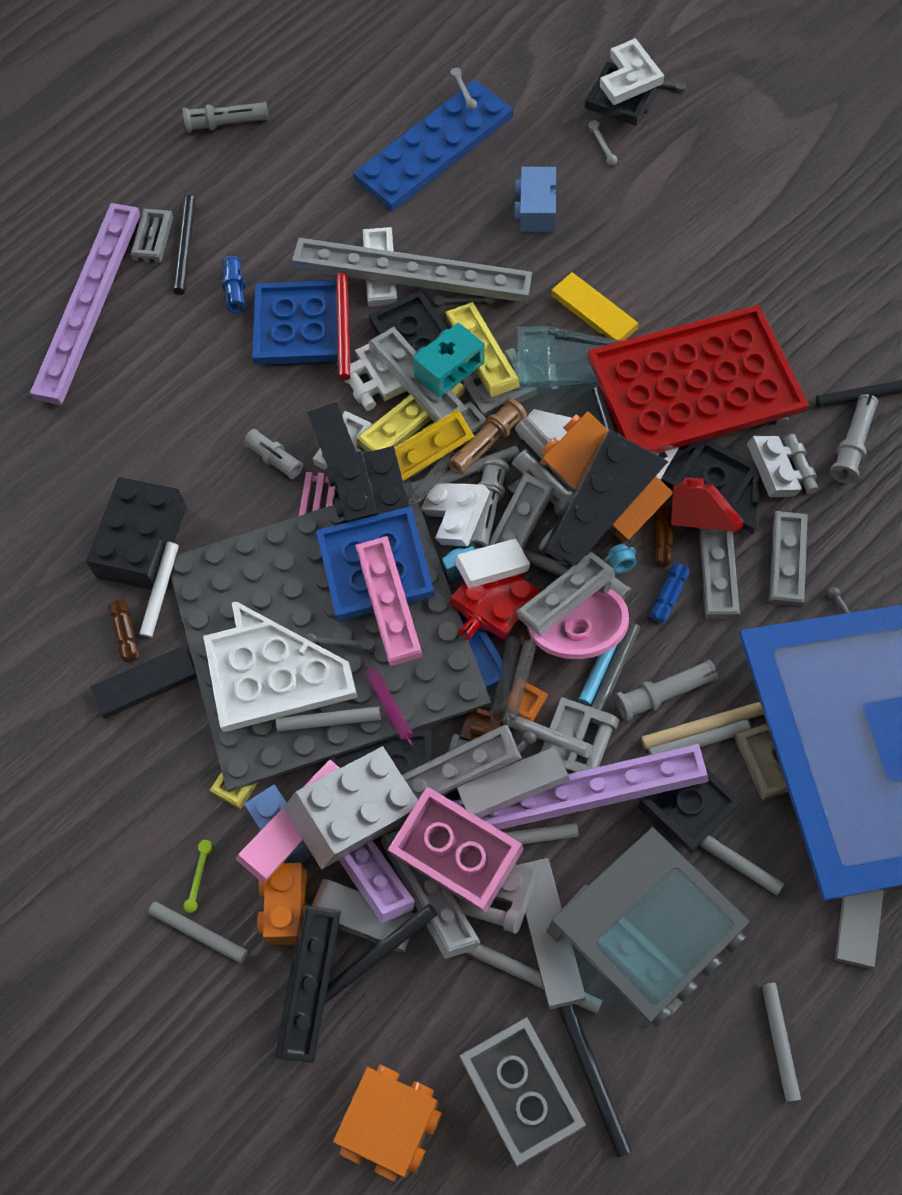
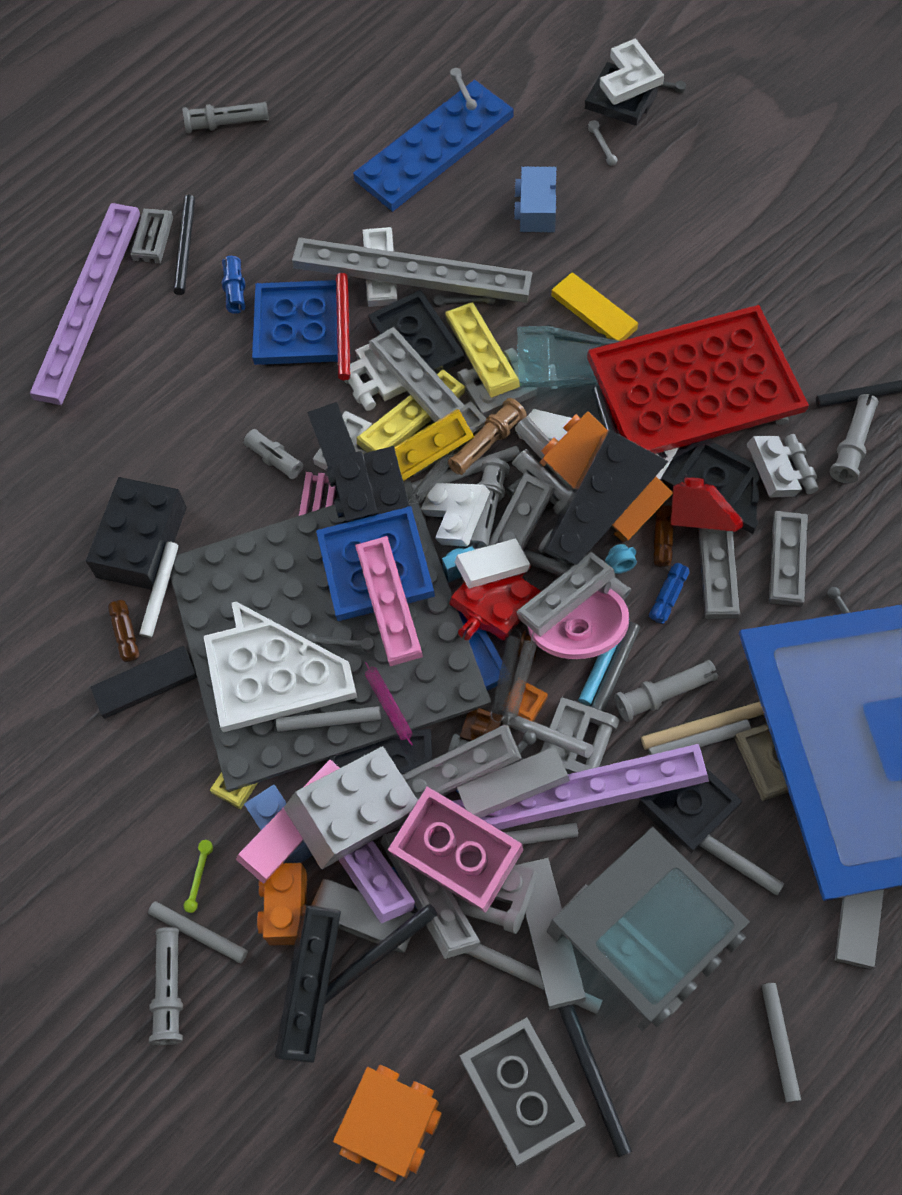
(166, 1004): none -> light grey pin
(448, 359): teal brick -> none

